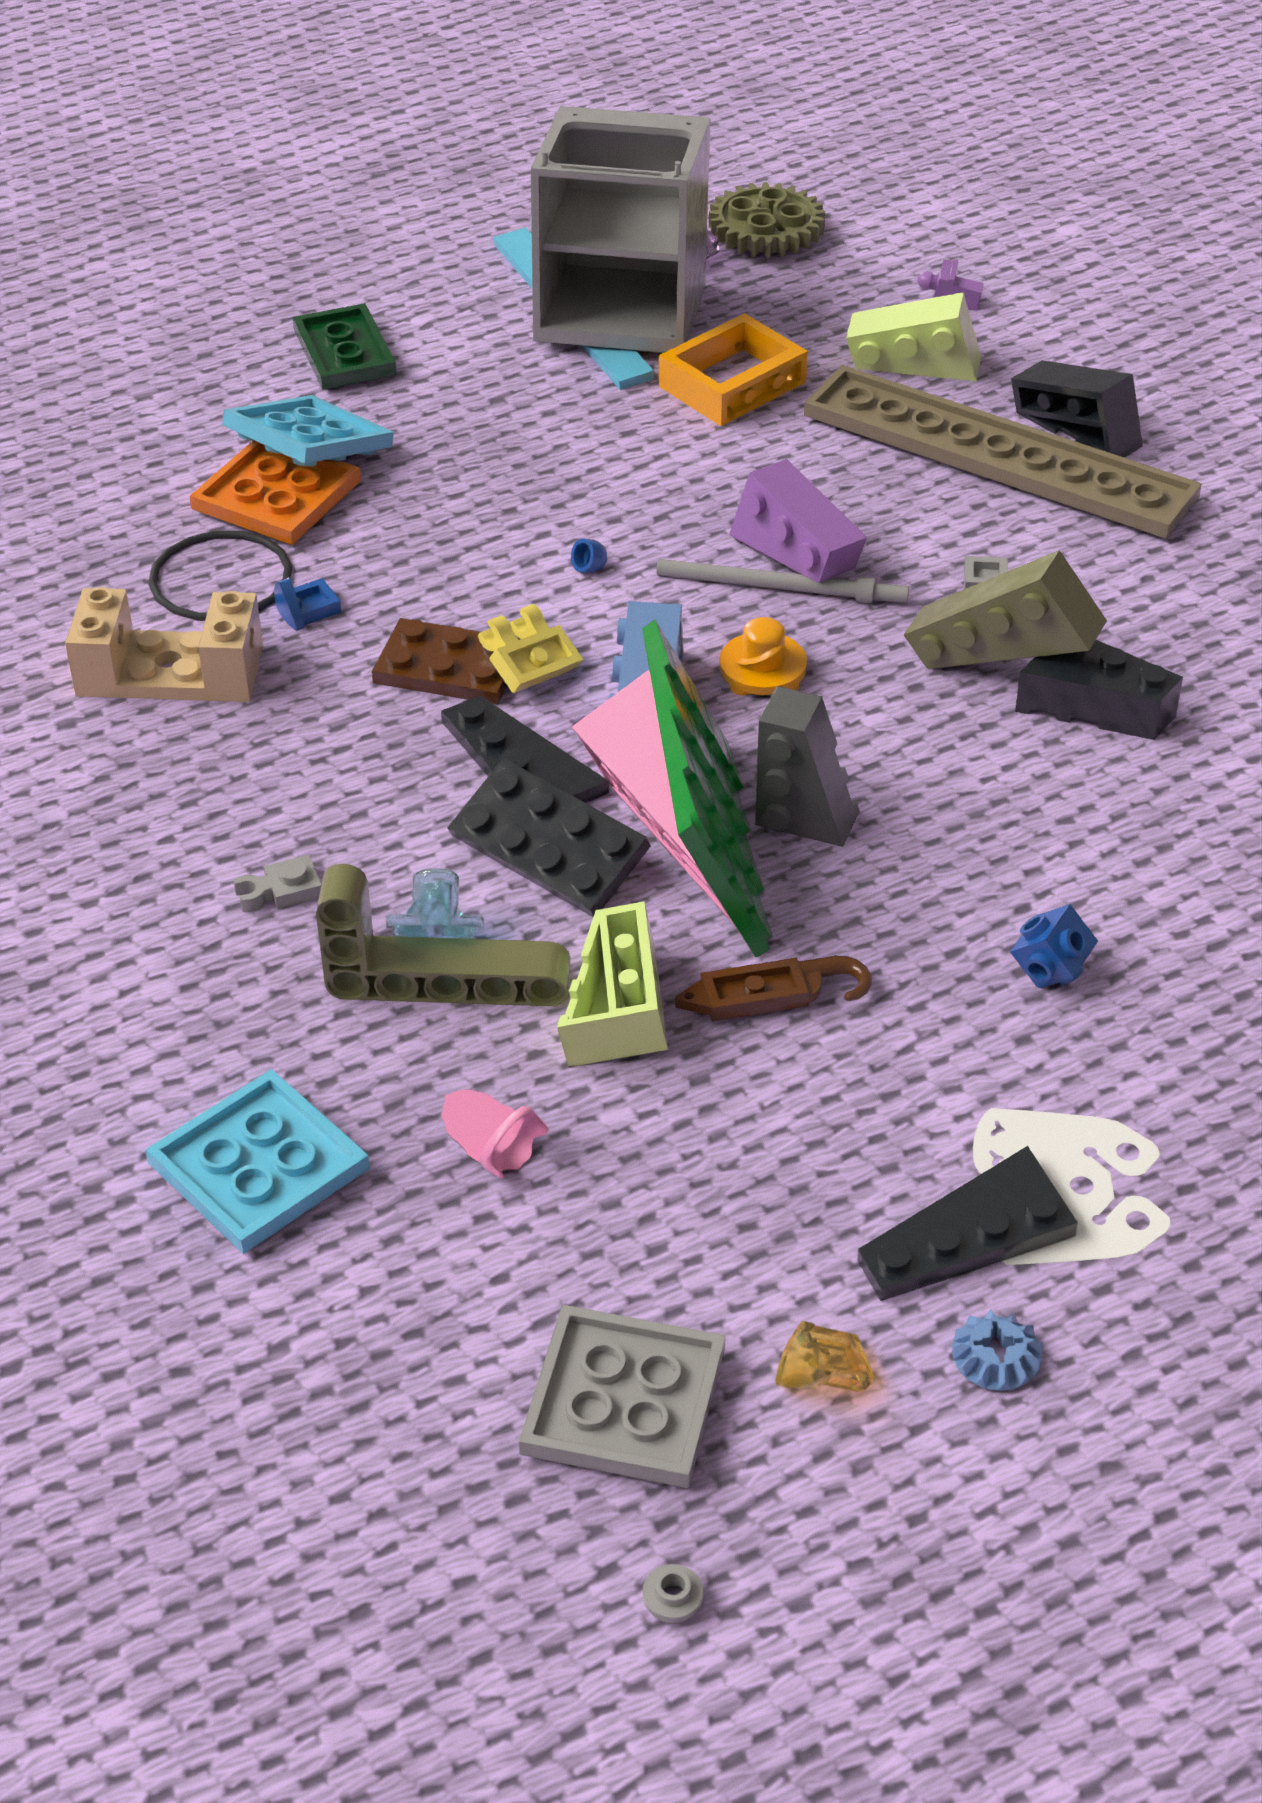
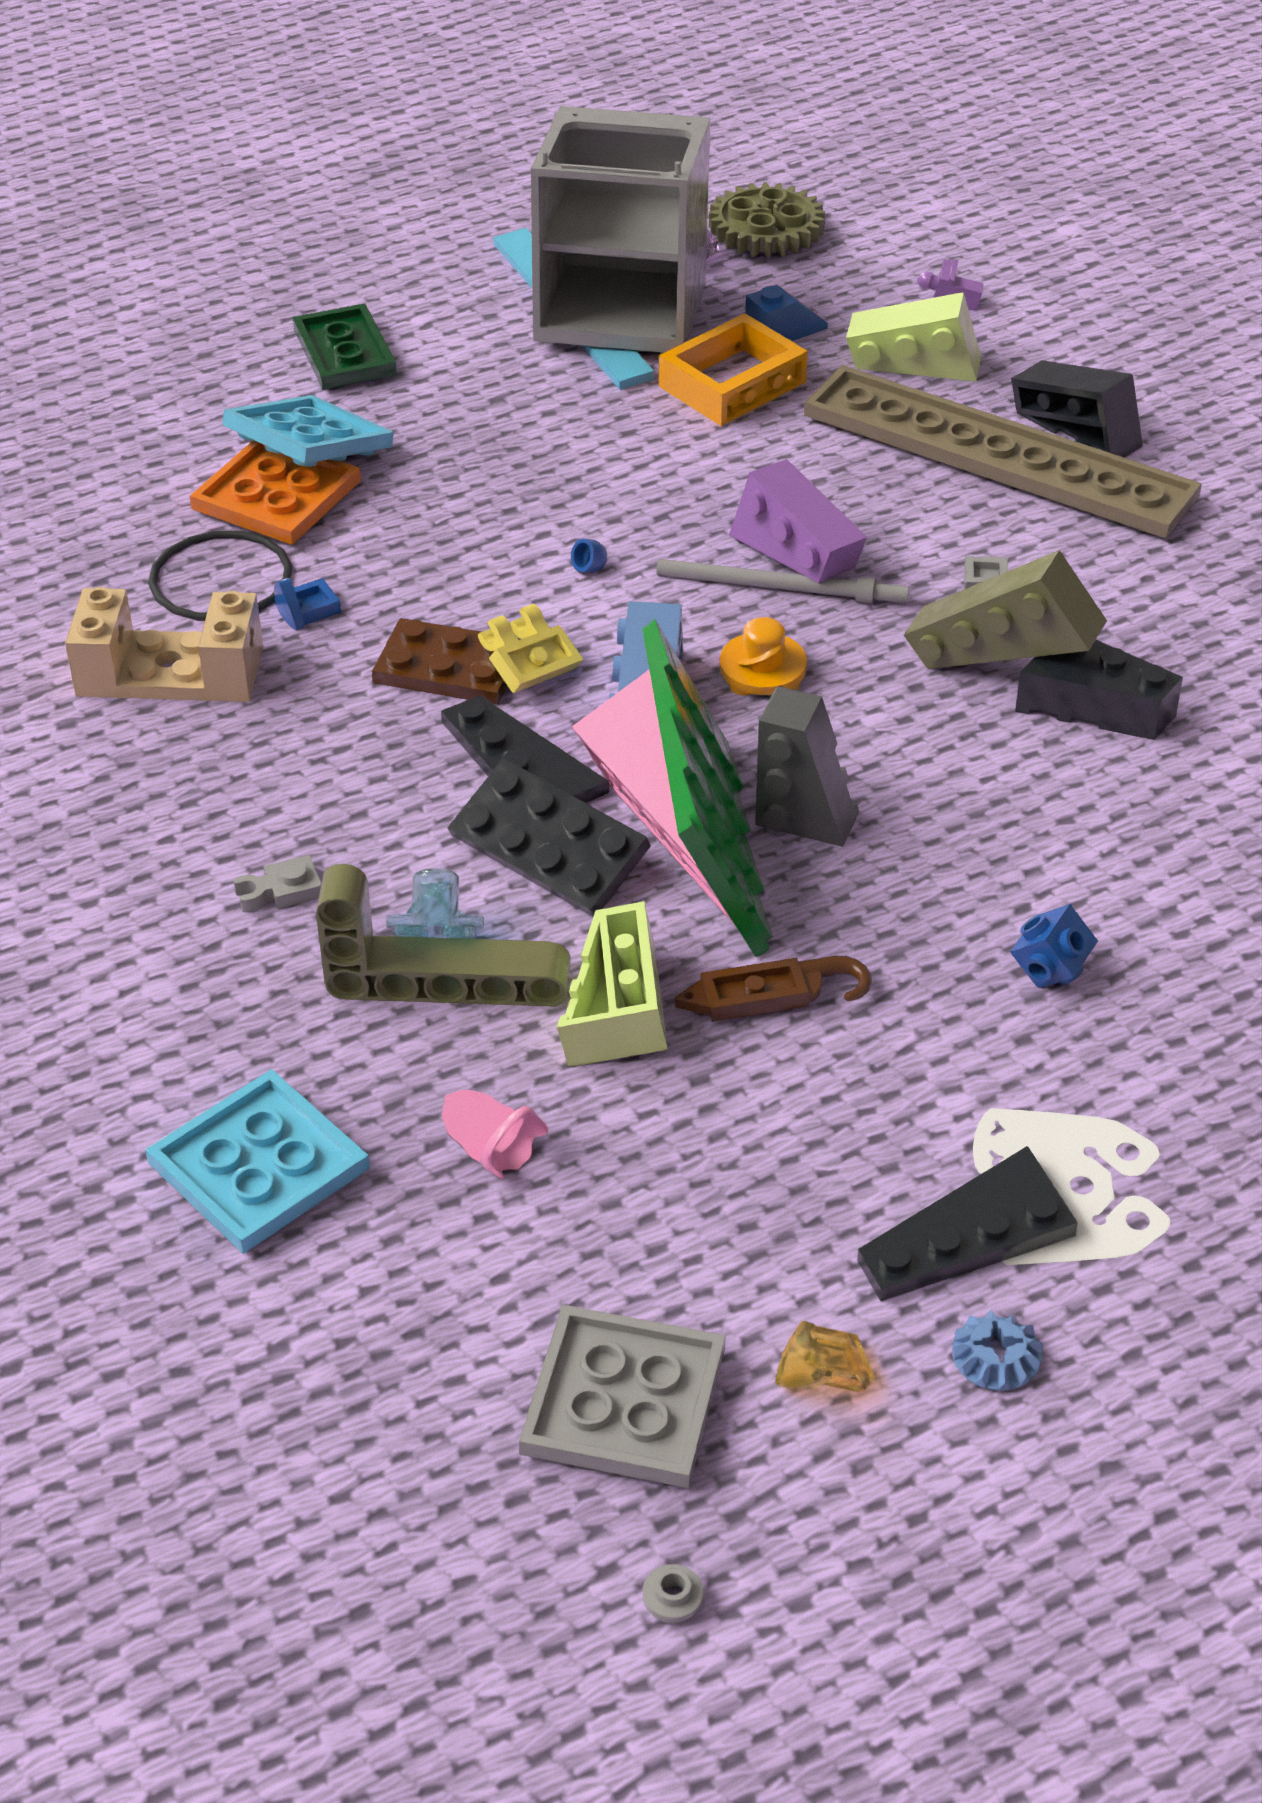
(783, 313): none -> blue slope

